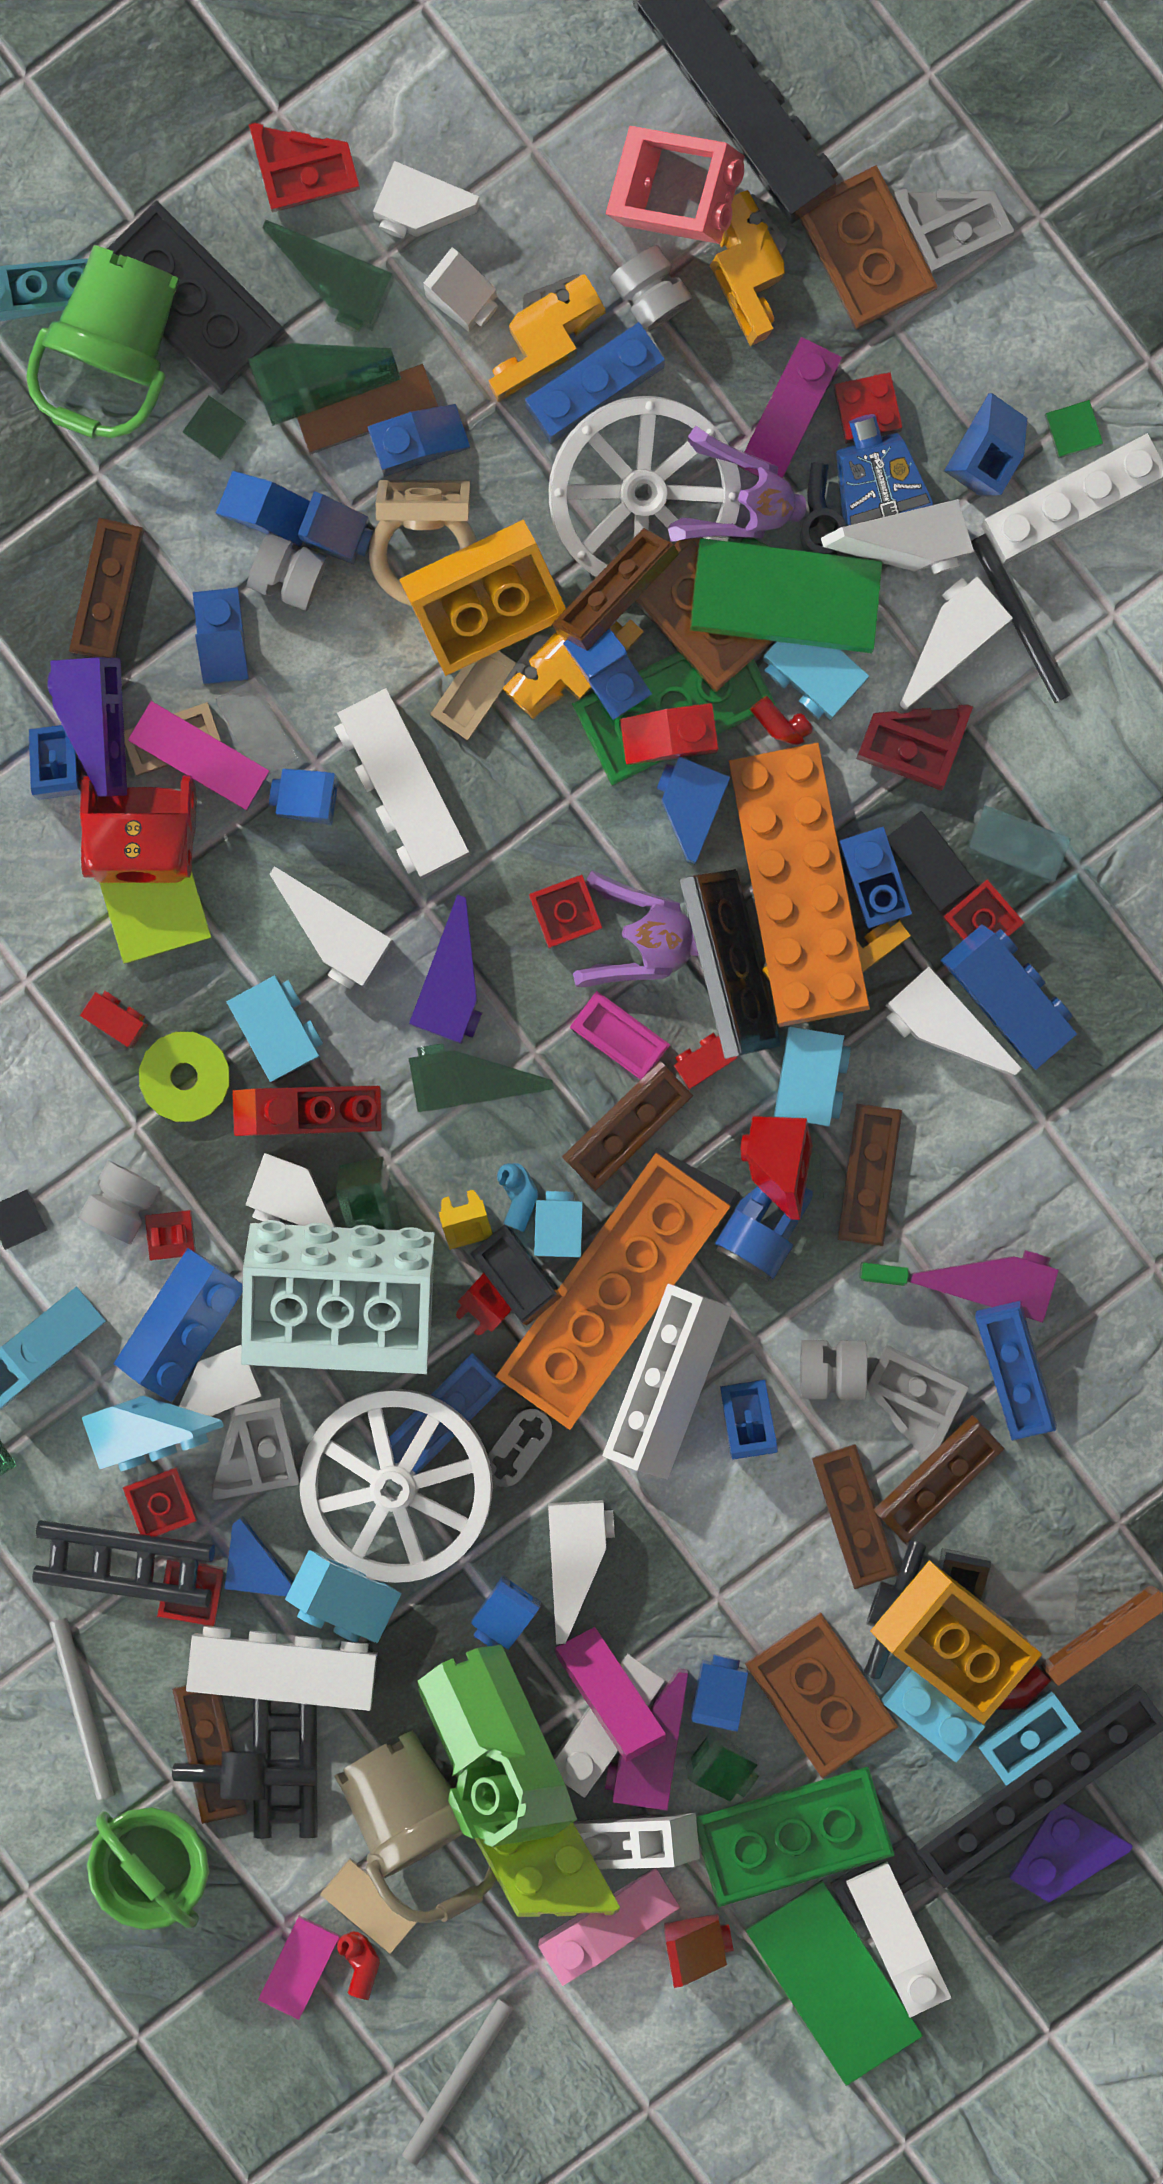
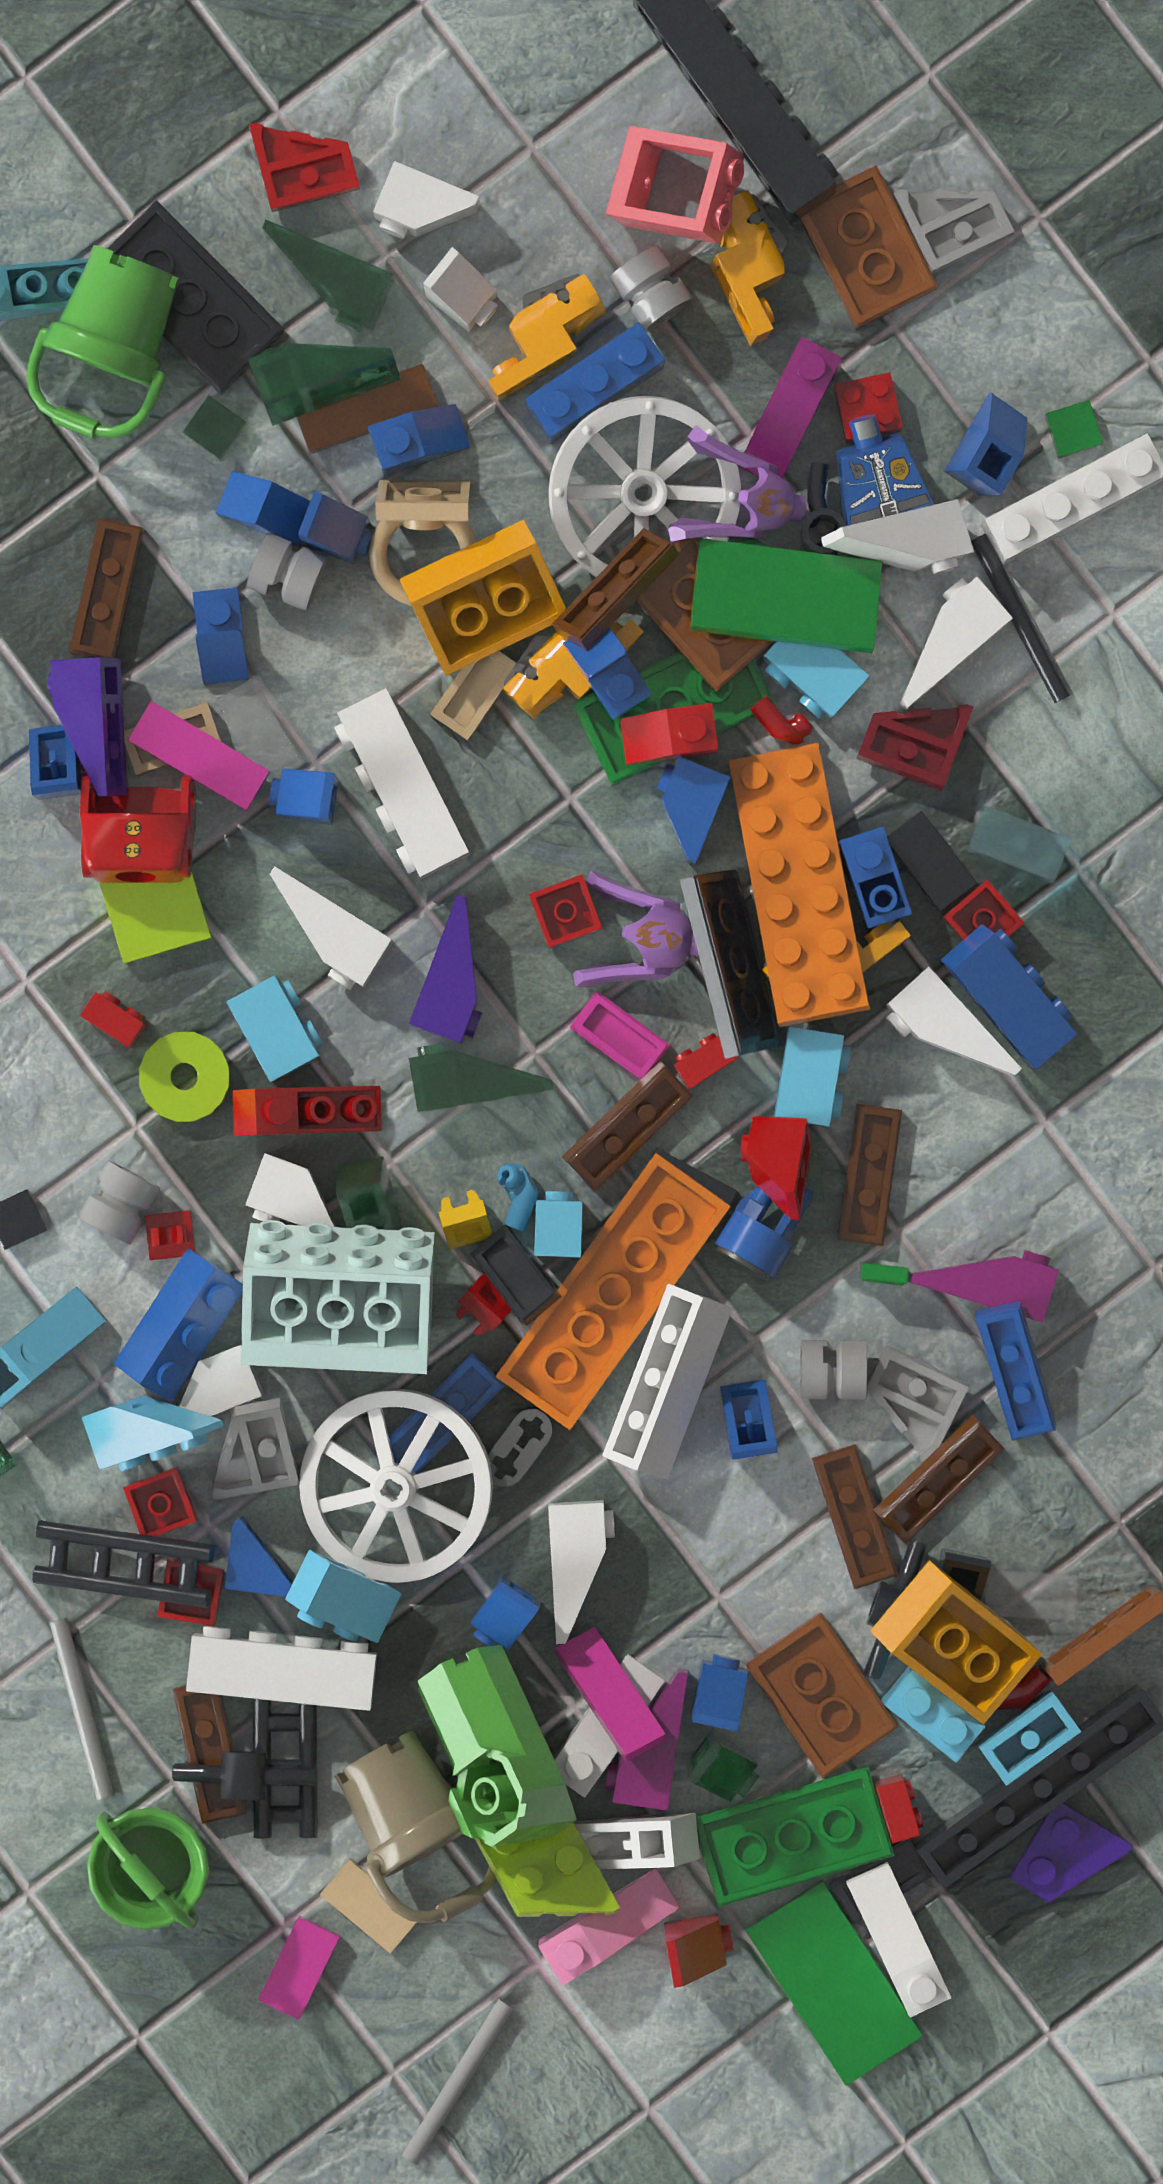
(363, 1960): red arm -> none
(900, 1817): none -> red piece

